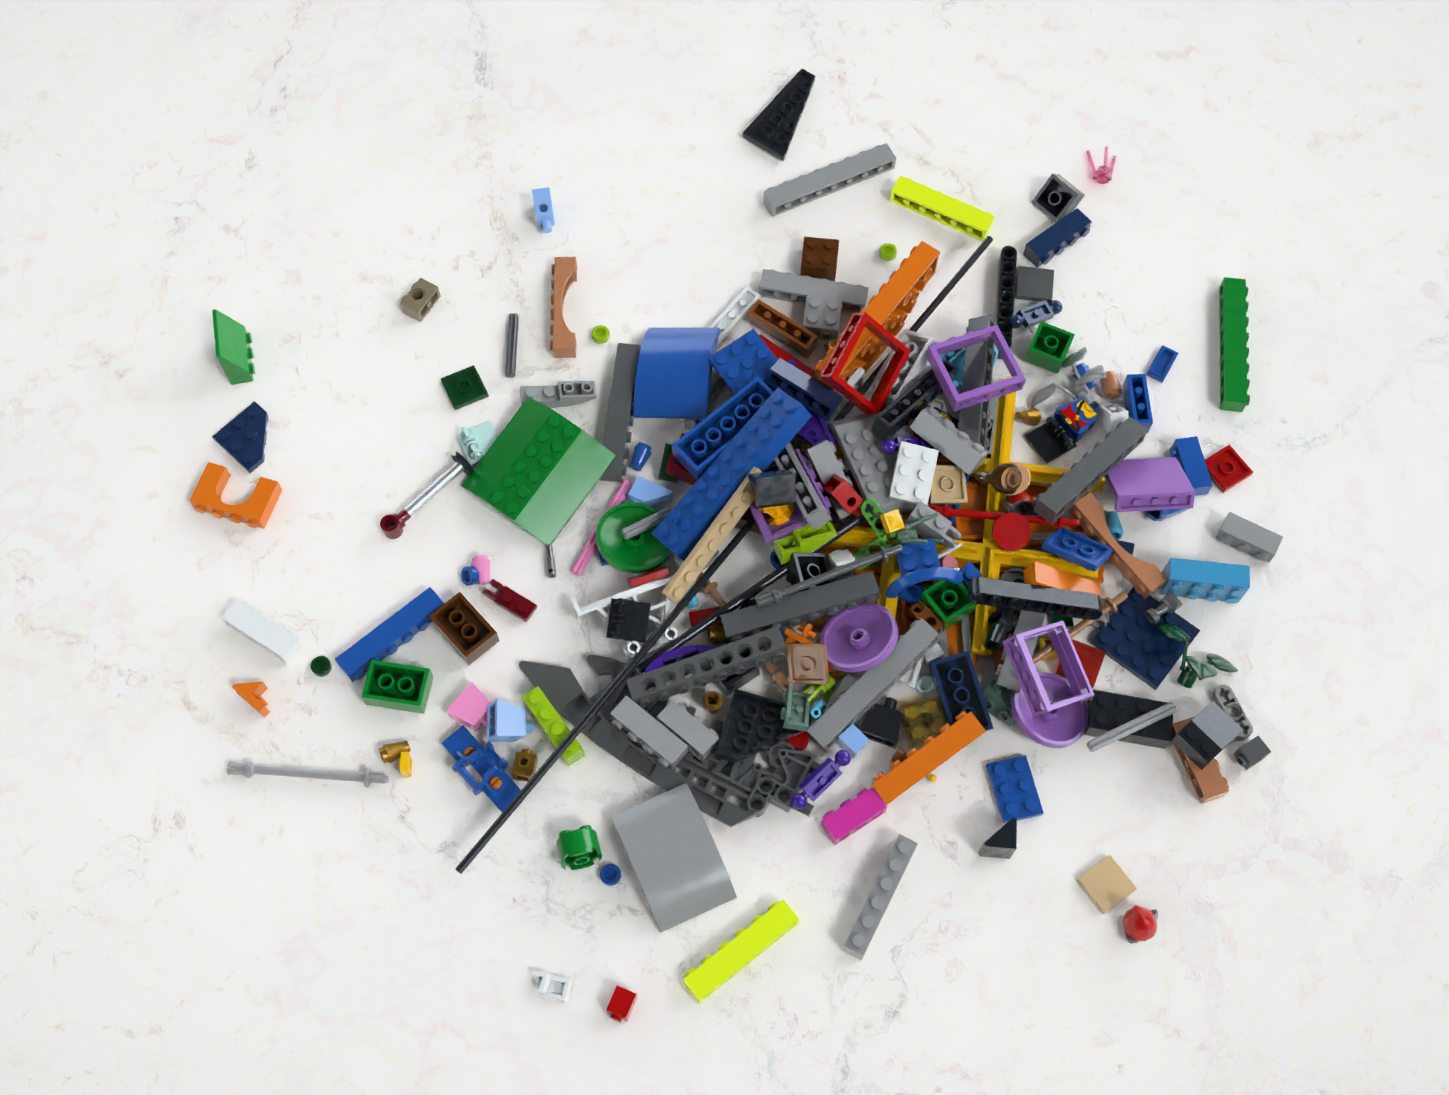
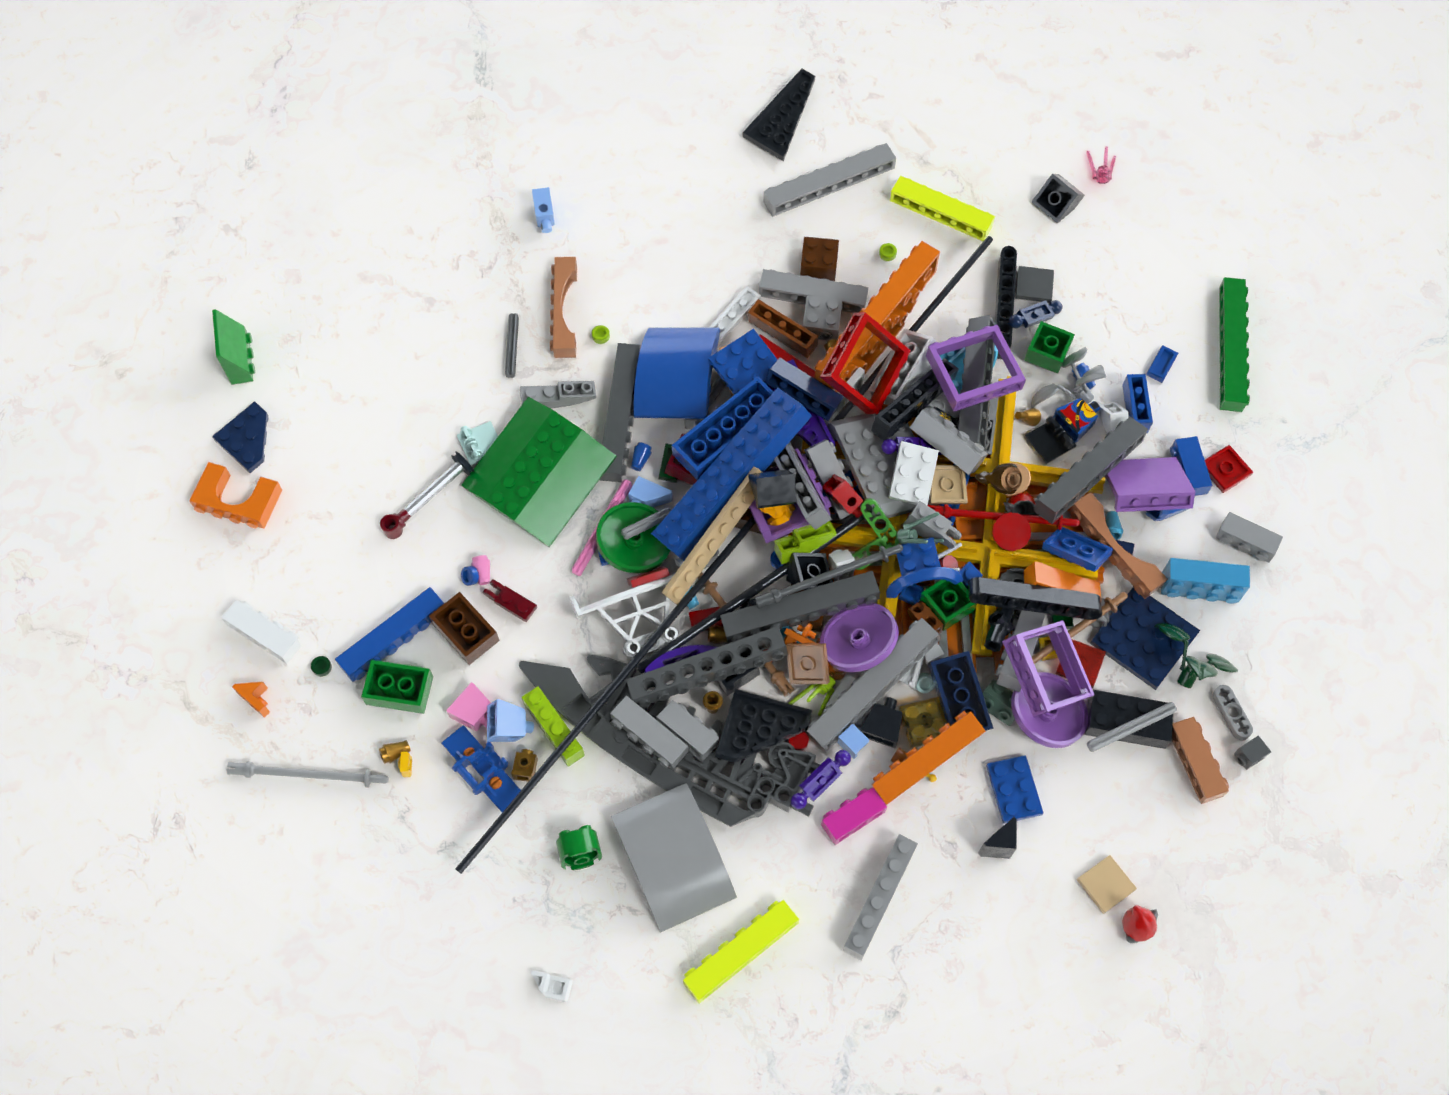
(426, 293): dark tan brick -> none
(464, 387): dark green tile -> none
(550, 562): flat silver piece -> none
(610, 874): blue tile -> none
(621, 1004): red brick -> none
(628, 620): black hinge -> none
(796, 710): sand green bracket -> none
(817, 708): medium azure arm -> none
(892, 521): yellow tile -> none
(1057, 238): dark blue brick -> none
(1111, 385): nougat brick -> none
(1168, 603): dark grey leg -> none
(1207, 735): slope -> none

